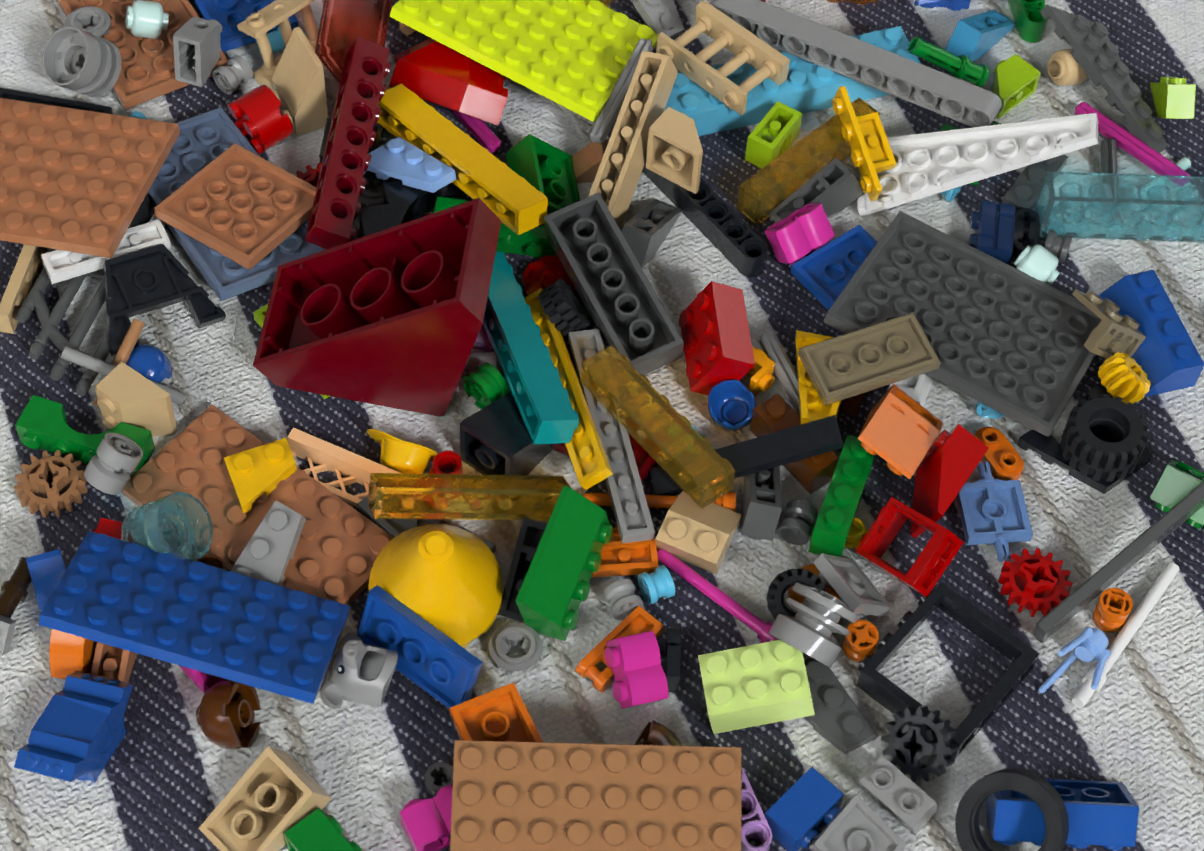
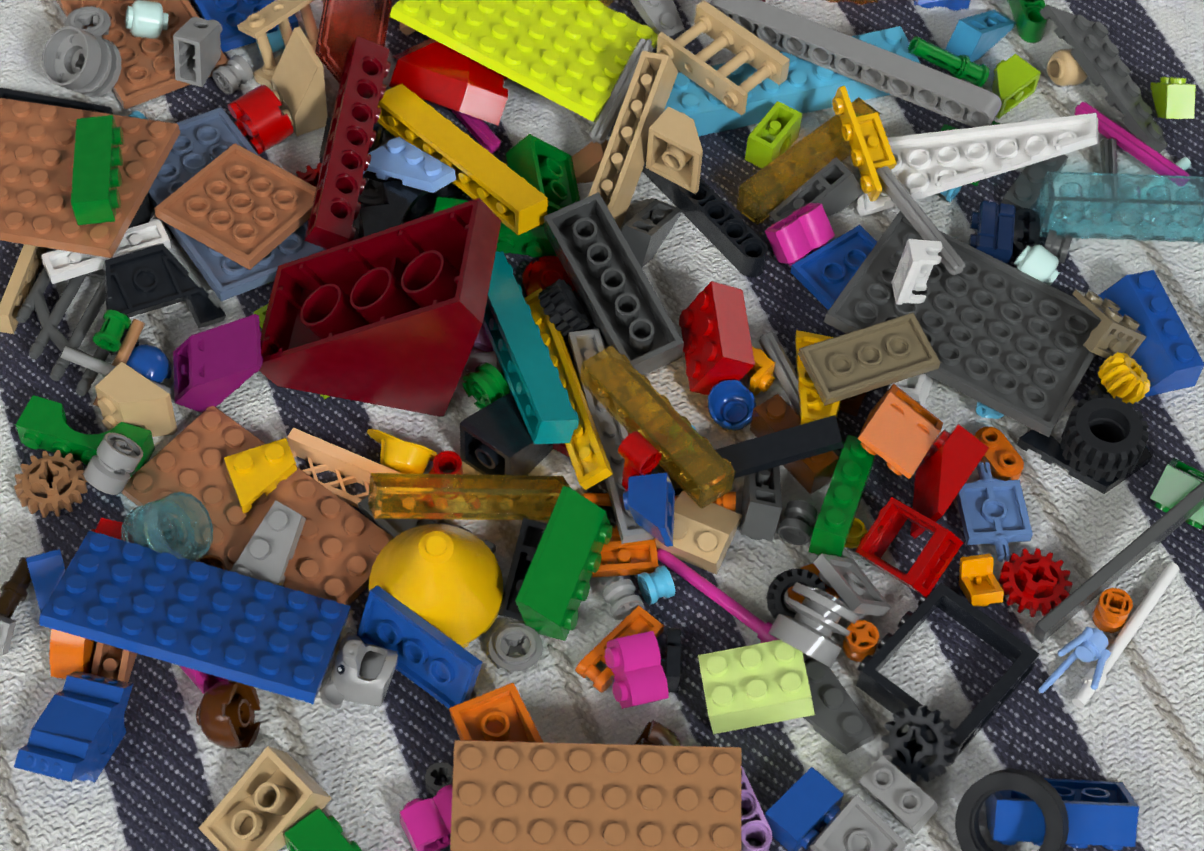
(96, 170): none -> green brick
(112, 330): none -> green bush
(216, 363): none -> magenta slope
(639, 456): none -> red piece
(652, 505): none -> blue slope
(915, 269): none -> white hinge
(919, 219): none -> light grey axle
(978, 580): none -> light orange bracket

